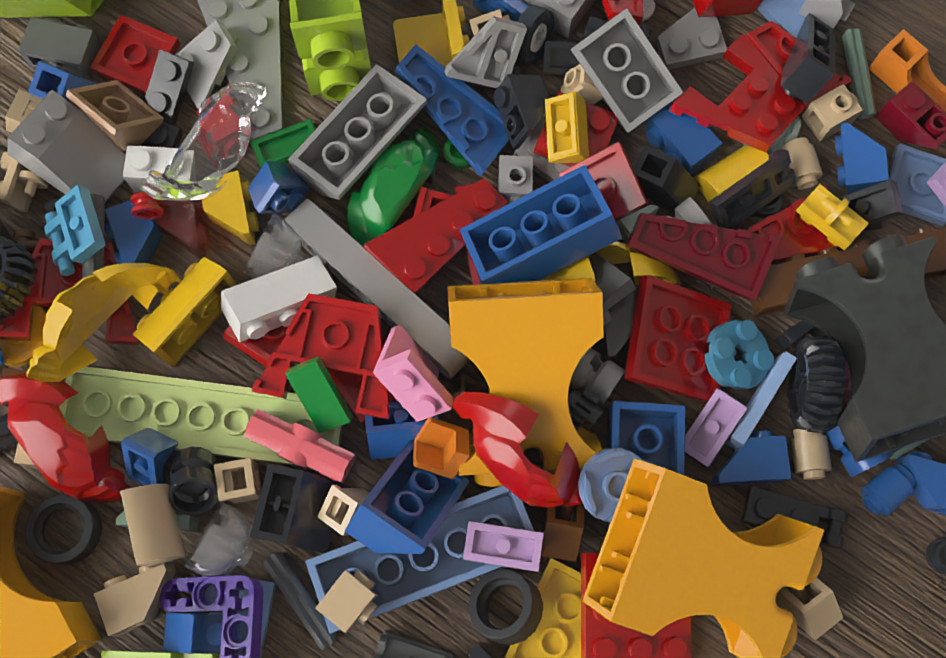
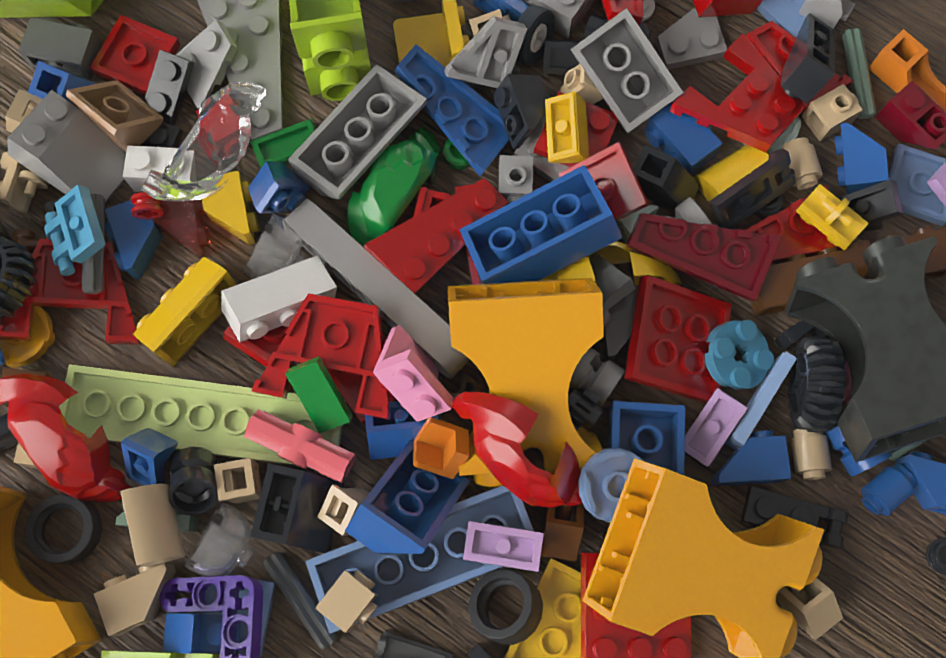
(83, 310): yellow animal -> none

